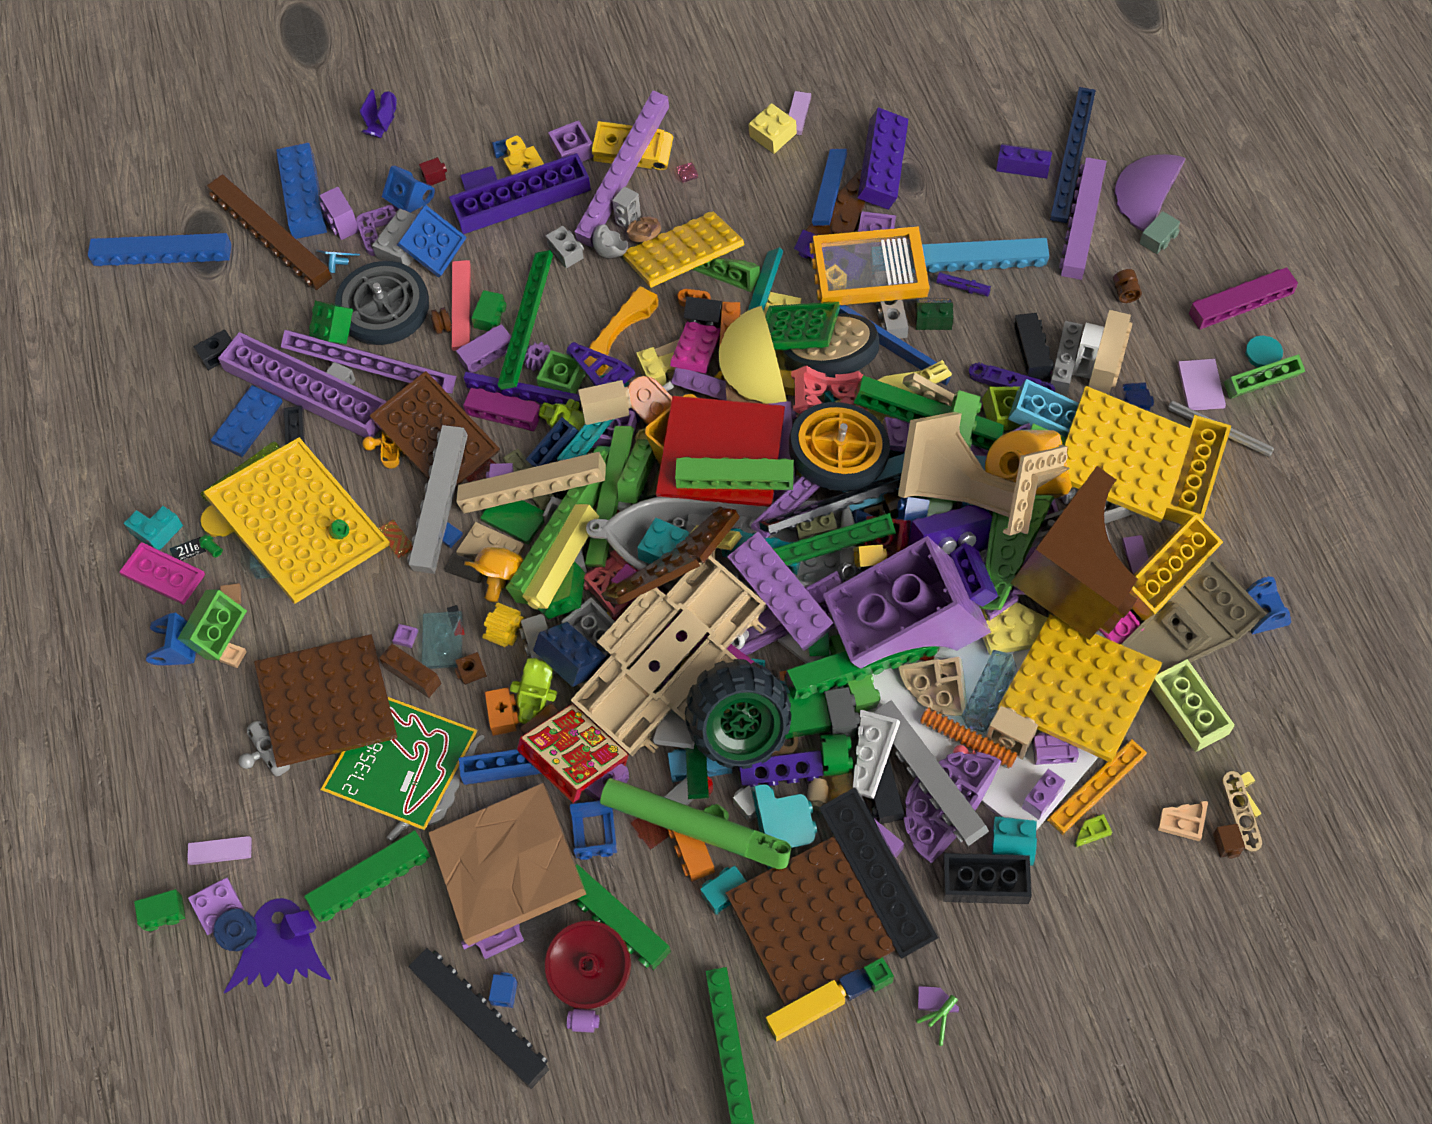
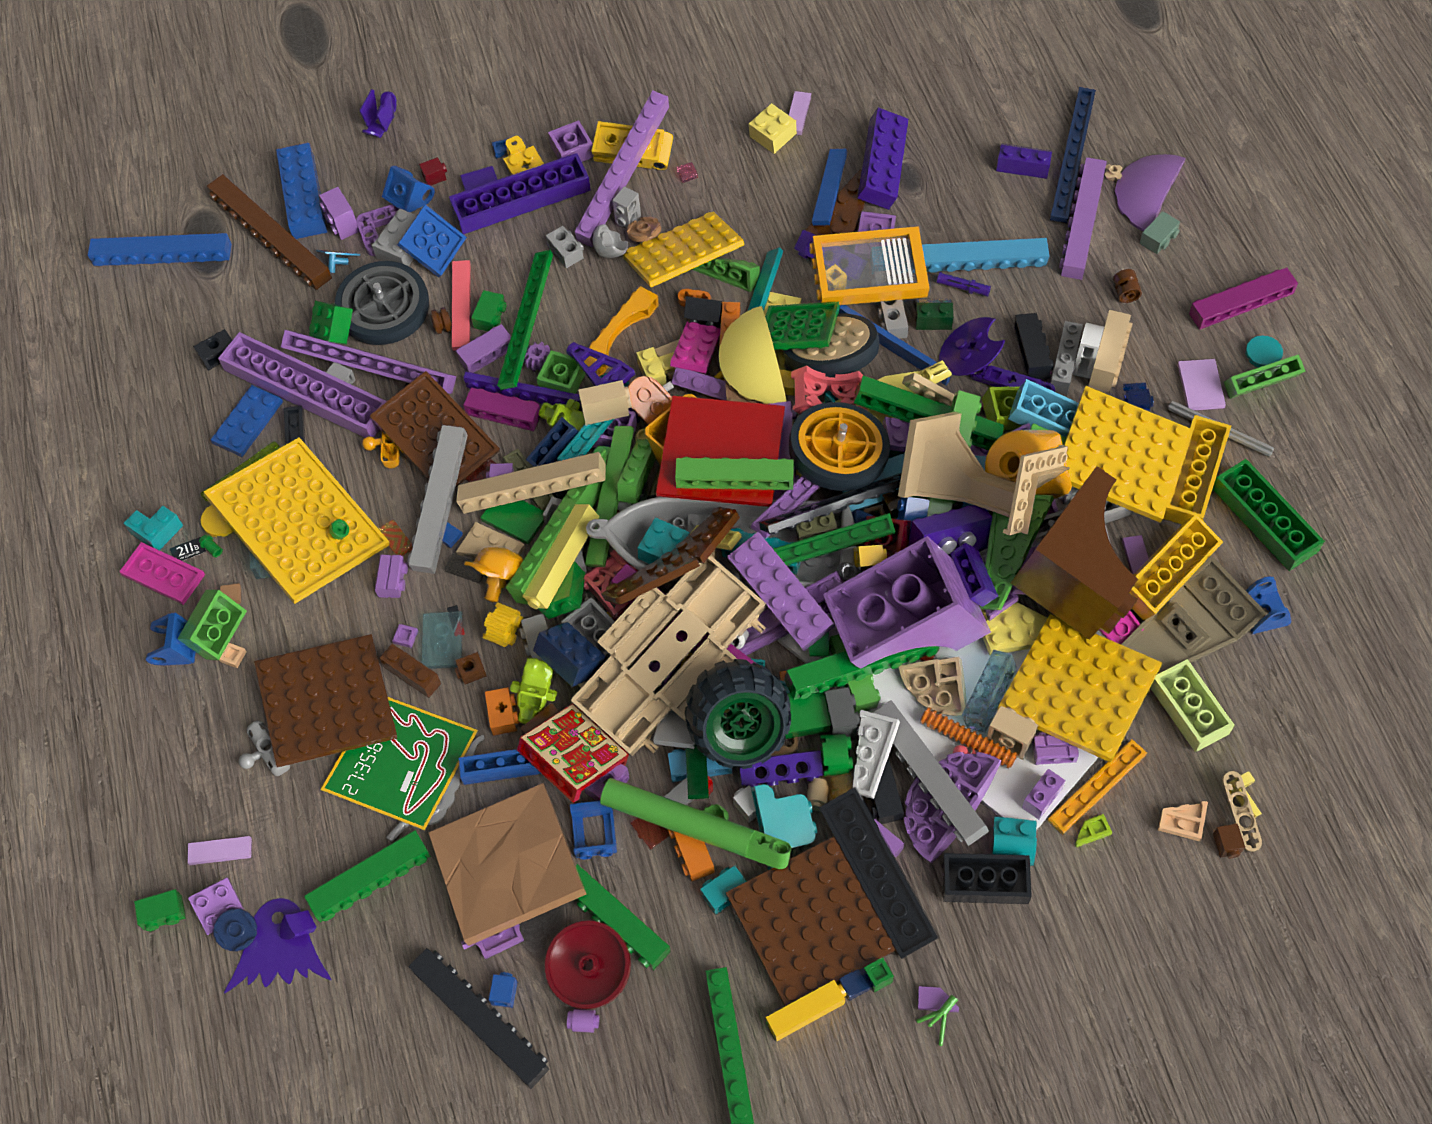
(390, 576): none -> medium lavender brick
(969, 347): none -> dark purple piece
(1113, 172): none -> tan plate
(1267, 514): none -> green brick

